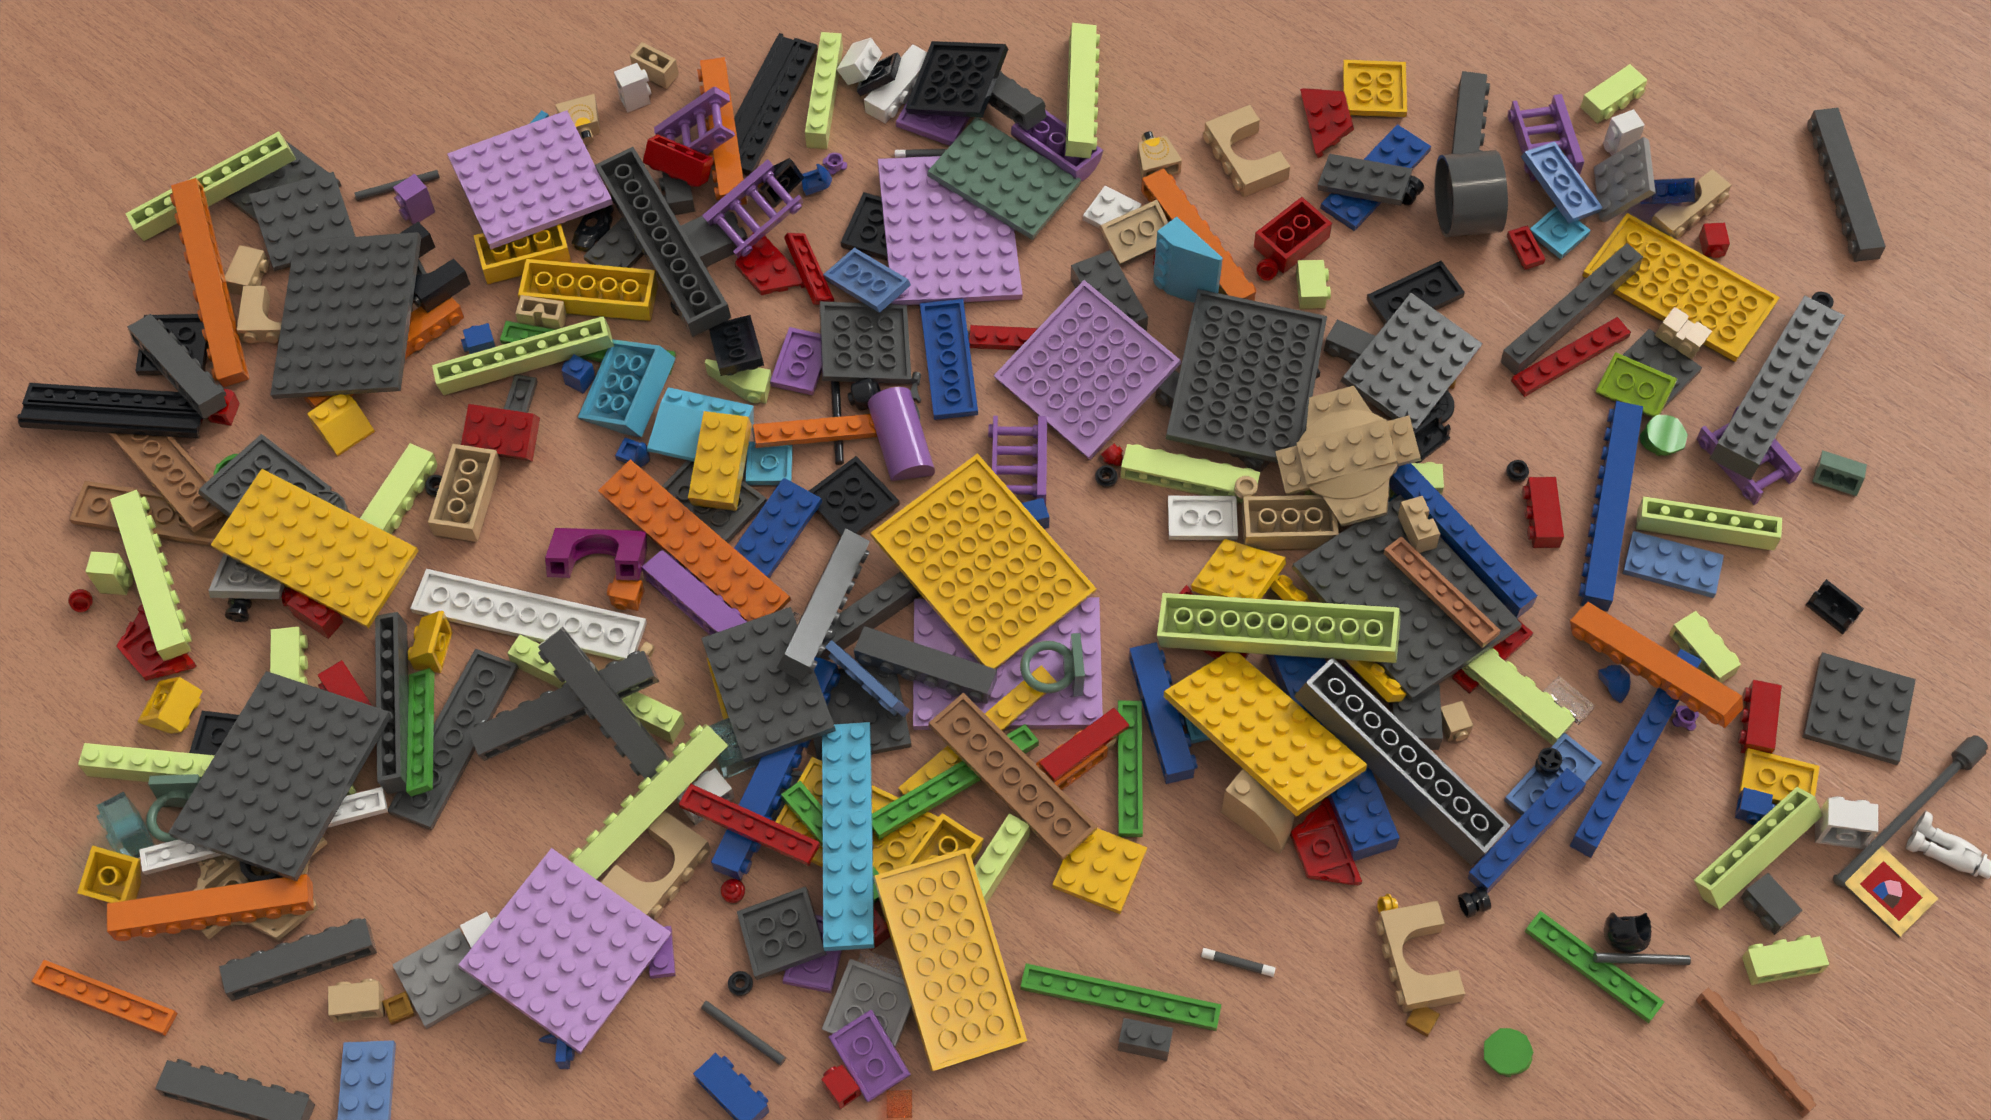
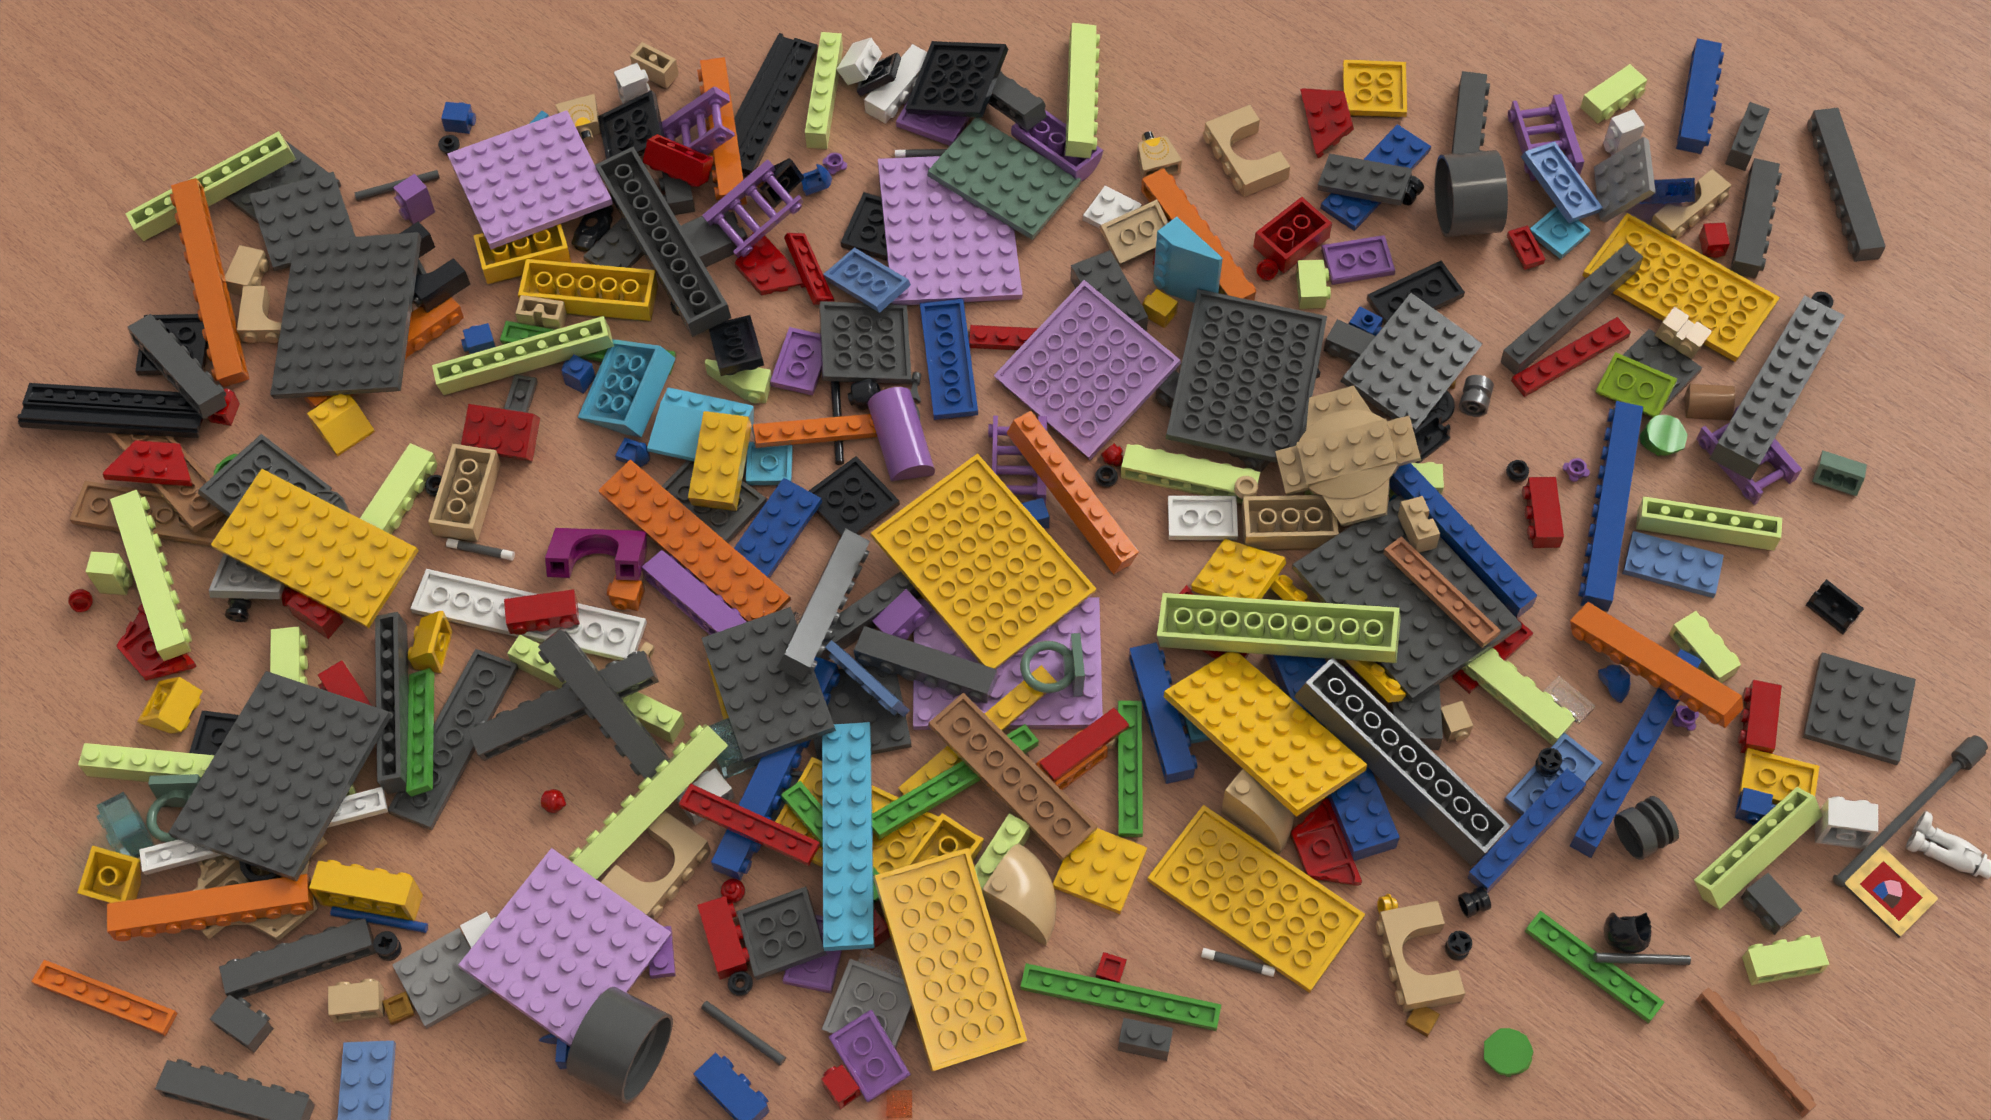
(150, 464): none -> red wing
(242, 1023): none -> dark grey brick
(366, 889): none -> yellow brick
(379, 919): none -> blue bar
(389, 951): none -> black wheel
(444, 144): none -> black plate
(458, 117): none -> blue brick
(480, 549): none -> dark grey bar
(541, 612): none -> red brick
(553, 801): none -> red plate
(619, 1044): none -> dark grey wheel
(631, 125): none -> black plate
(723, 937): none -> red brick
(902, 616): none -> medium lavender brick
(1022, 894): none -> tan brick
(1072, 492): none -> orange brick
(1111, 967): none -> red plate
(1160, 308): none -> yellow brick
(1256, 898): none -> yellow plate
(1358, 260): none -> medium lavender tile
(1366, 321): none -> blue brick
(1460, 940): none -> black wheel
(1476, 395): none -> flat silver wheel
(1578, 464): none -> medium lavender plate
(1646, 827): none -> dark grey wheel
(1699, 96): none -> blue brick
(1709, 401): none -> medium nougat brick
(1747, 136): none -> dark grey brick
(1755, 218): none -> dark grey brick

